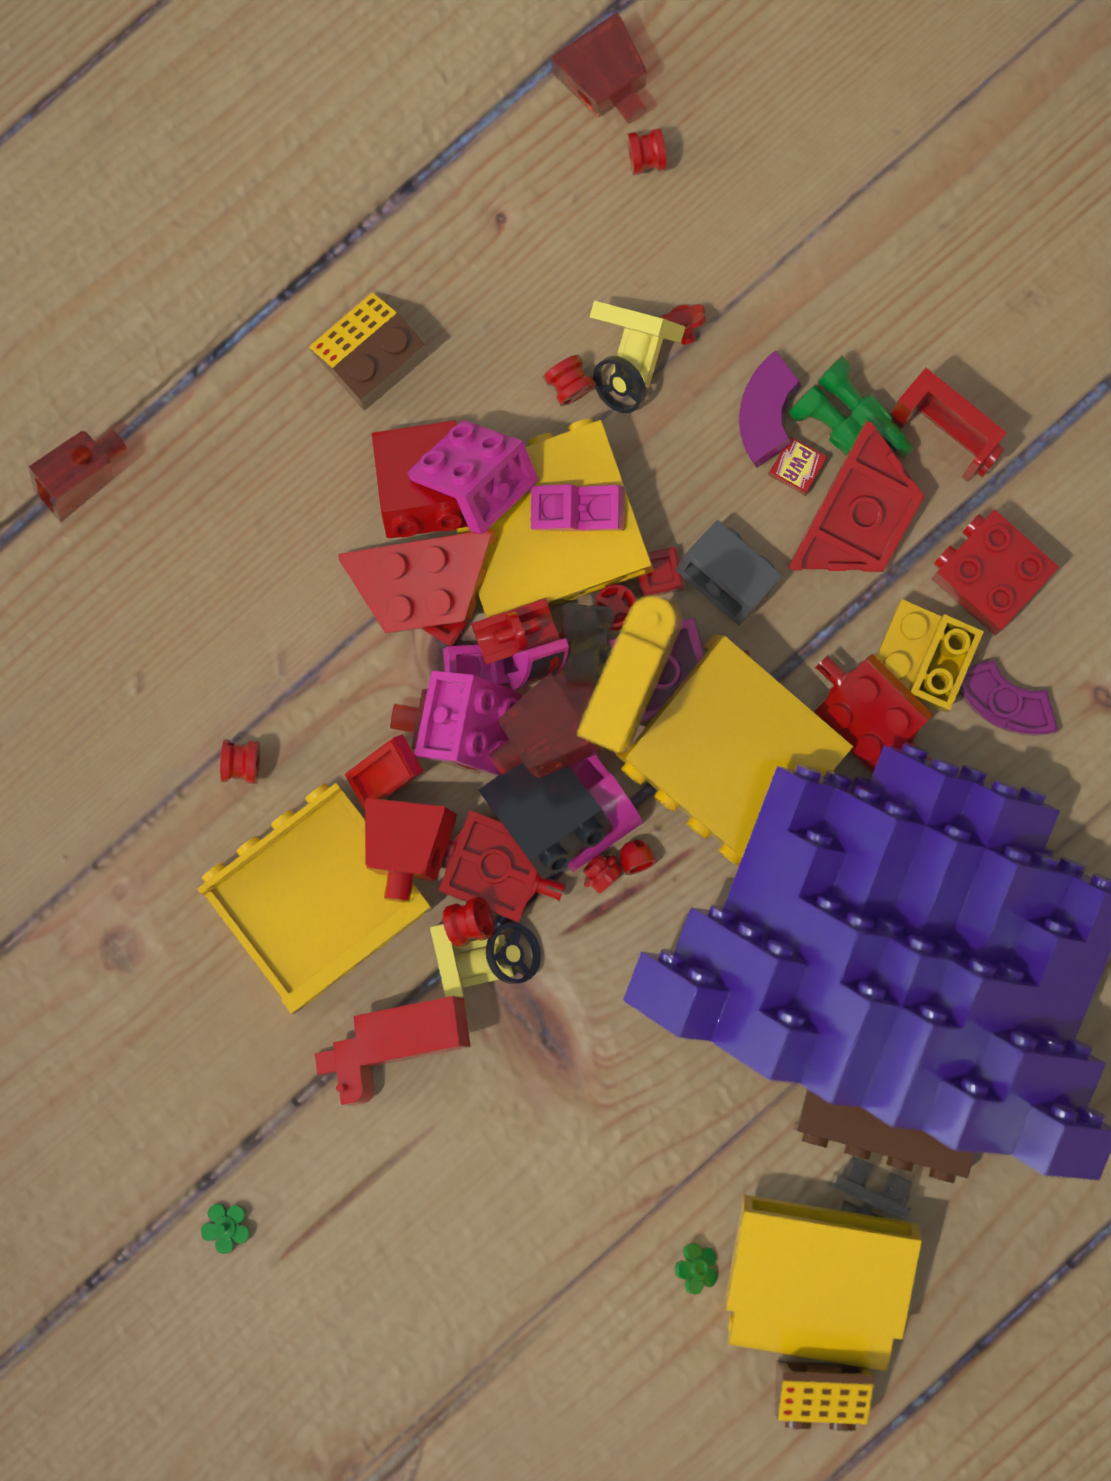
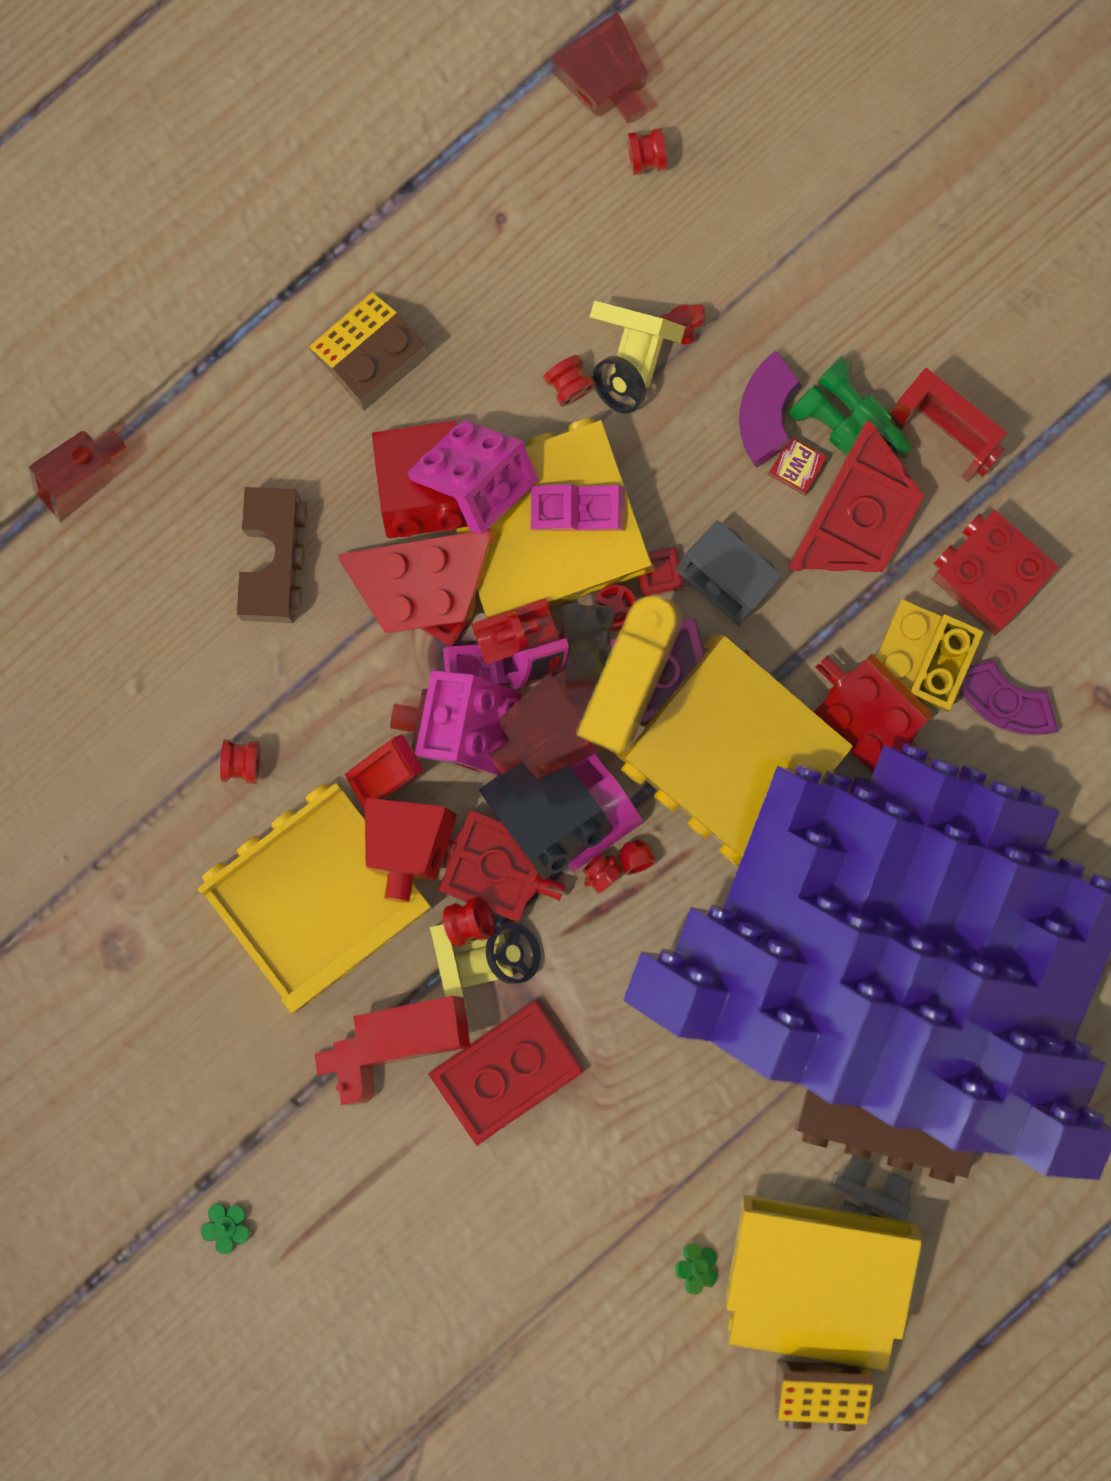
(272, 592): none -> reddish brown arch
(506, 1073): none -> red tile

